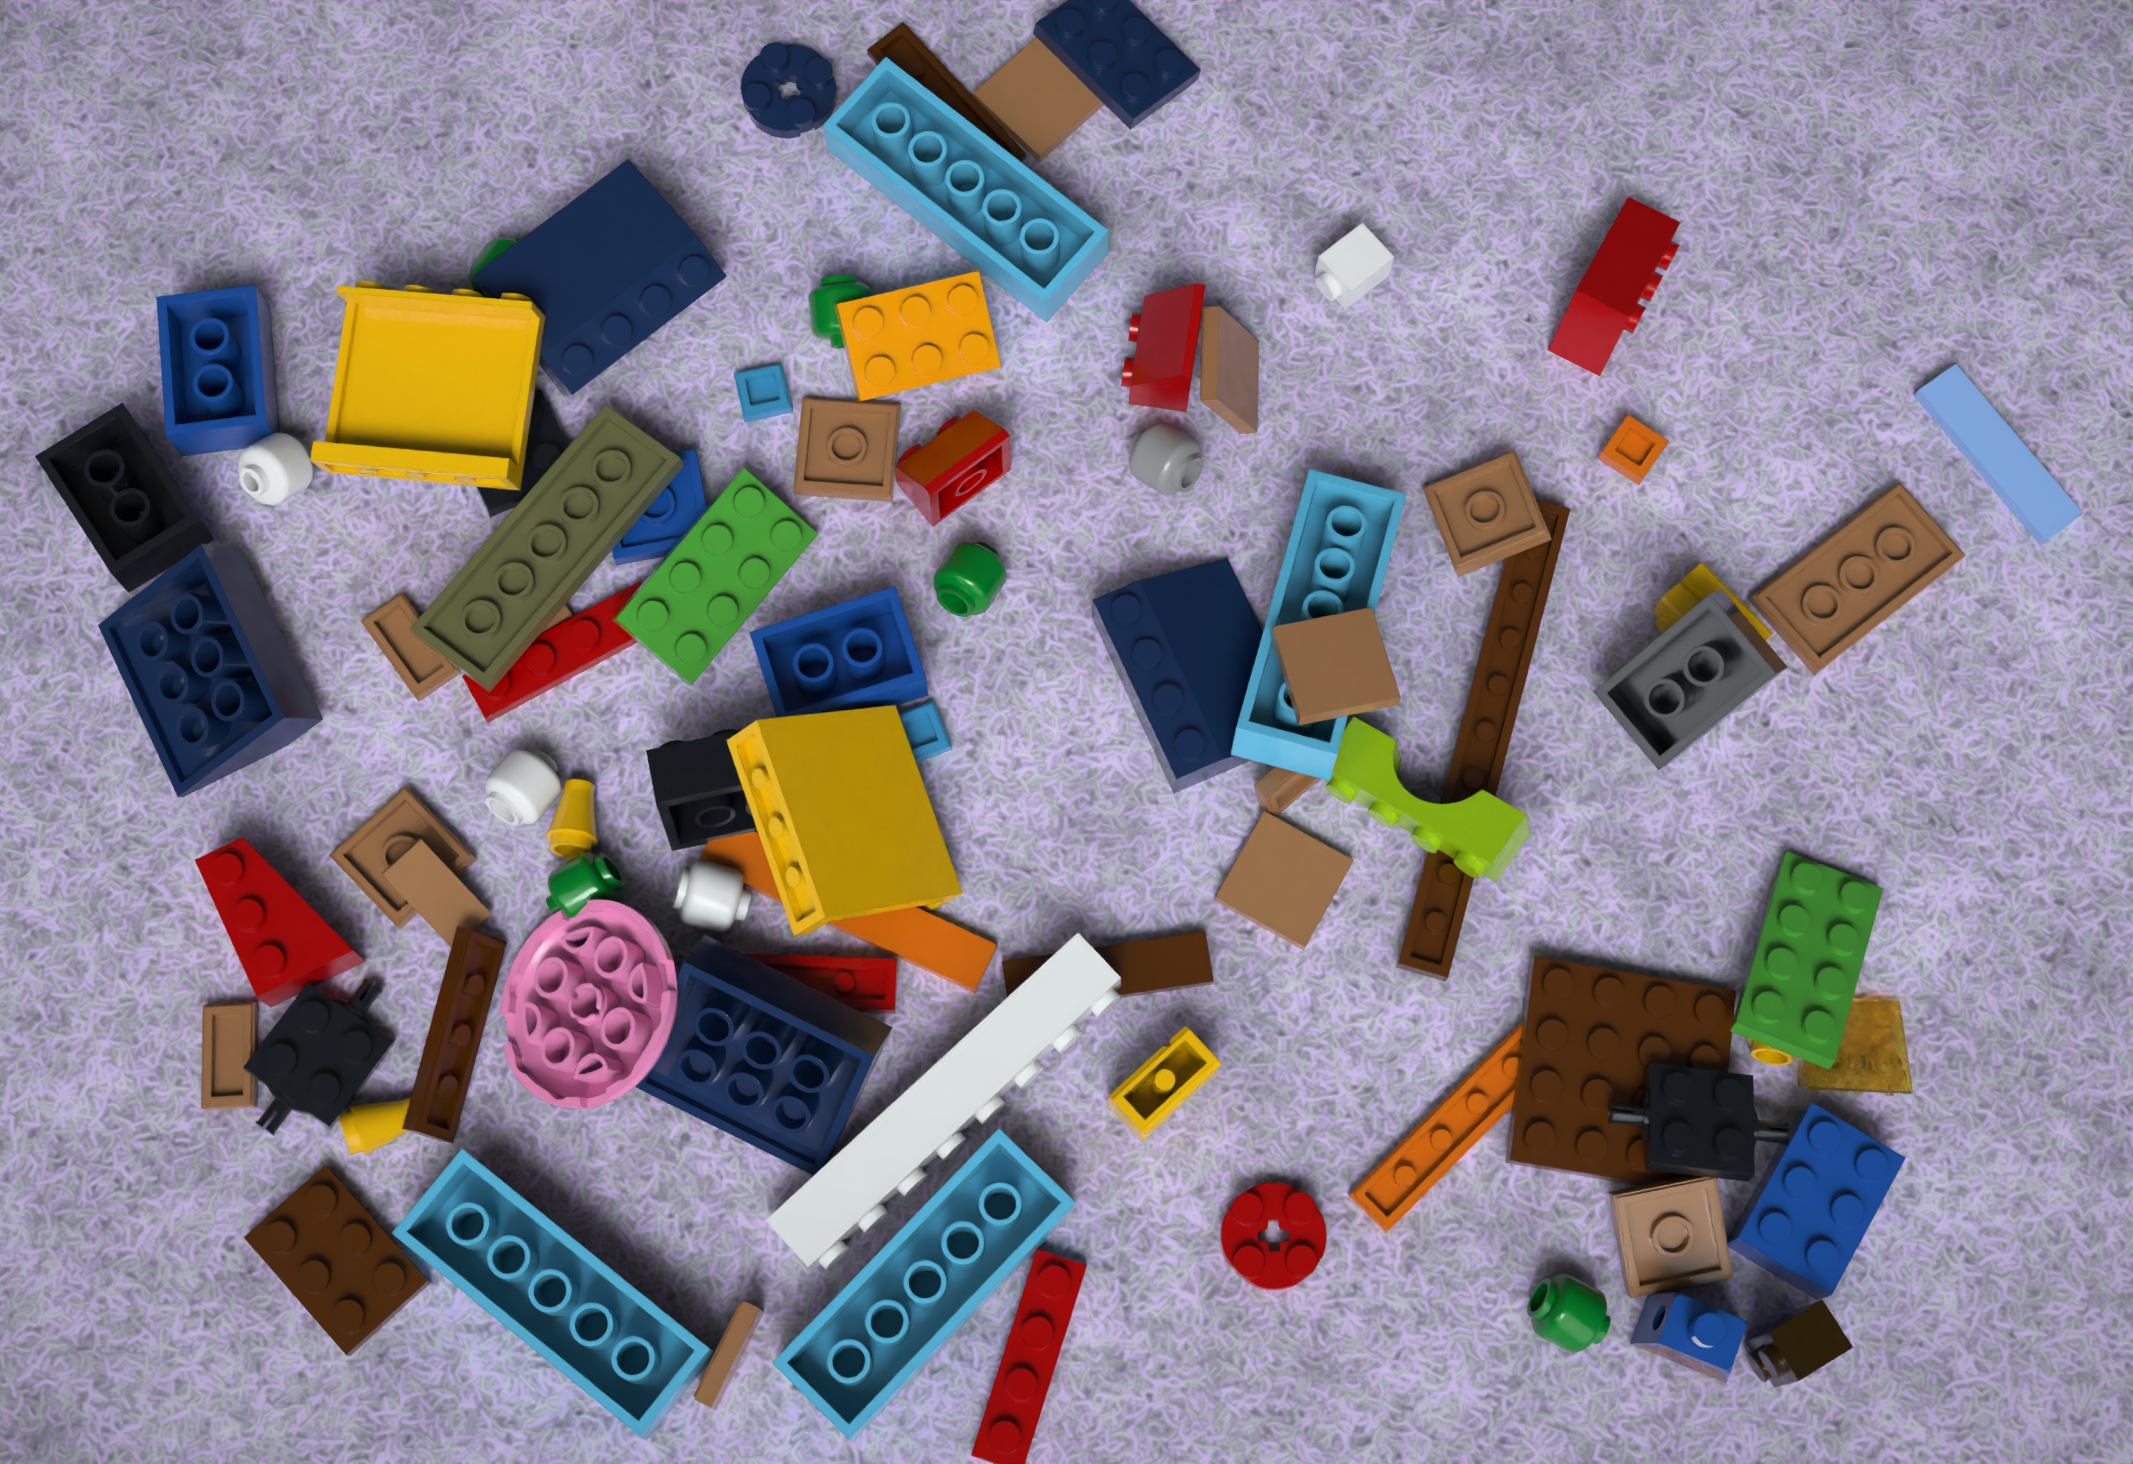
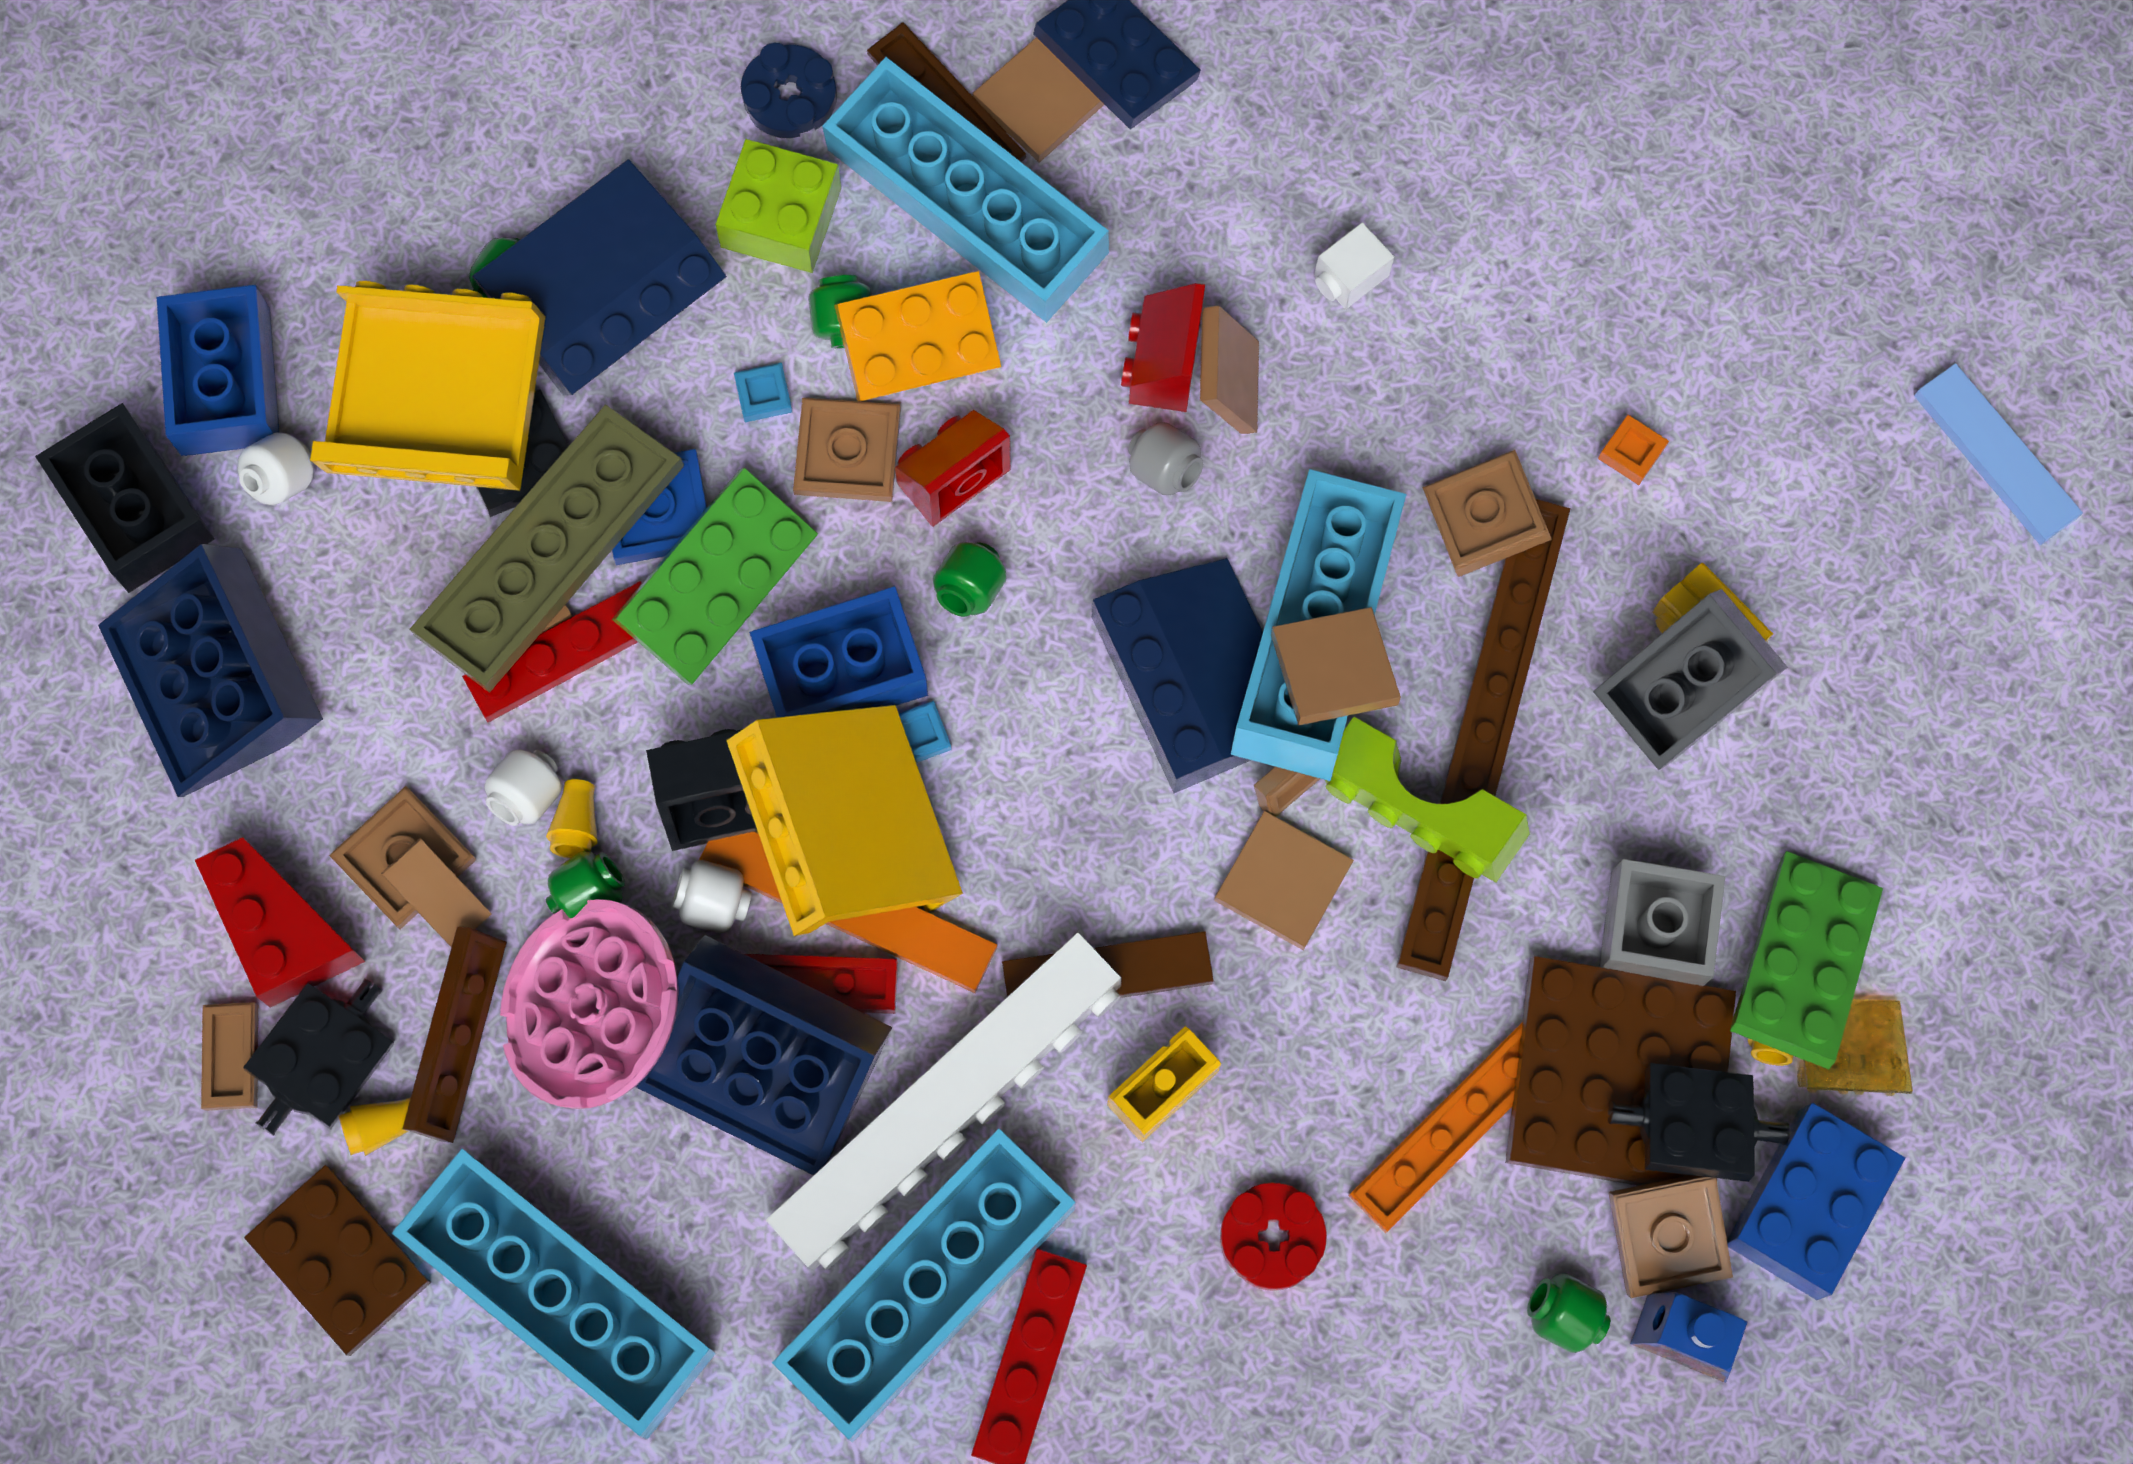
(412, 659): medium nougat tile -> none
(728, 1354): medium nougat tile -> none
(778, 205): none -> lime brick
(1614, 285): red wedge -> none
(1662, 922): none -> light grey brick
(1797, 1345): dark brown brick -> none
(1856, 578): medium nougat tile -> none

